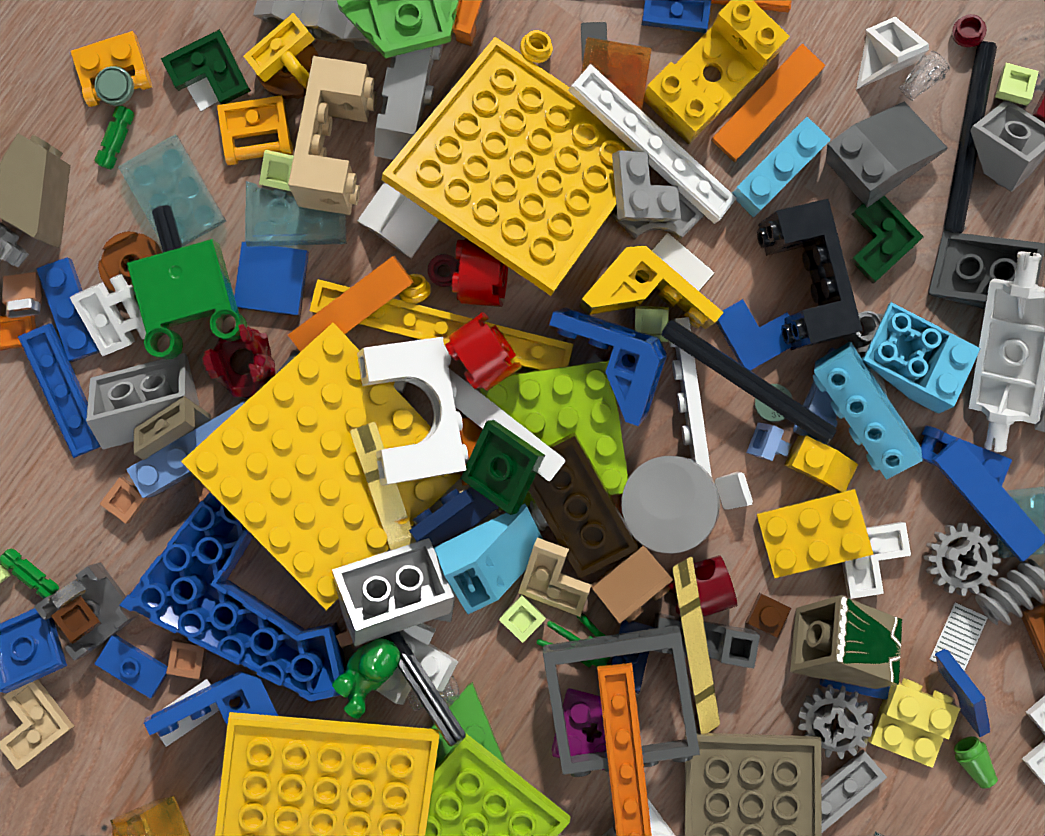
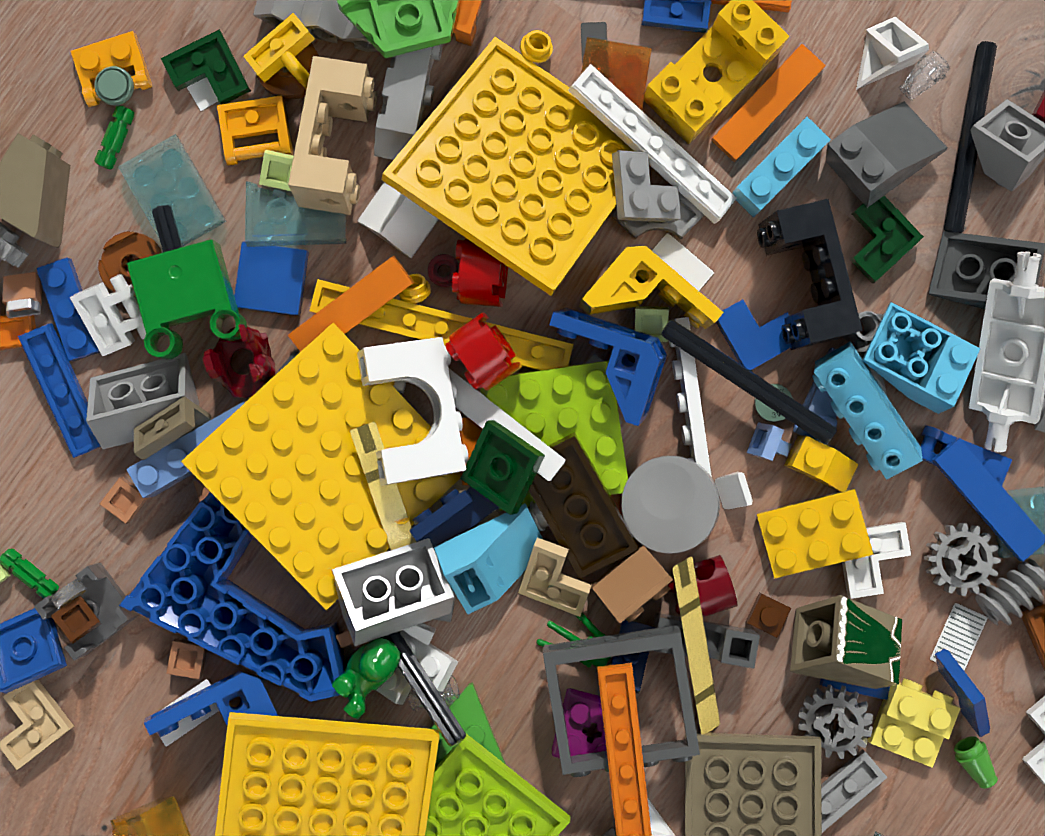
(132, 666): blue plate -> none
(522, 618): yellowish green plate -> none
(969, 31): dark red plate -> none
(1016, 84): yellowish green plate -> none

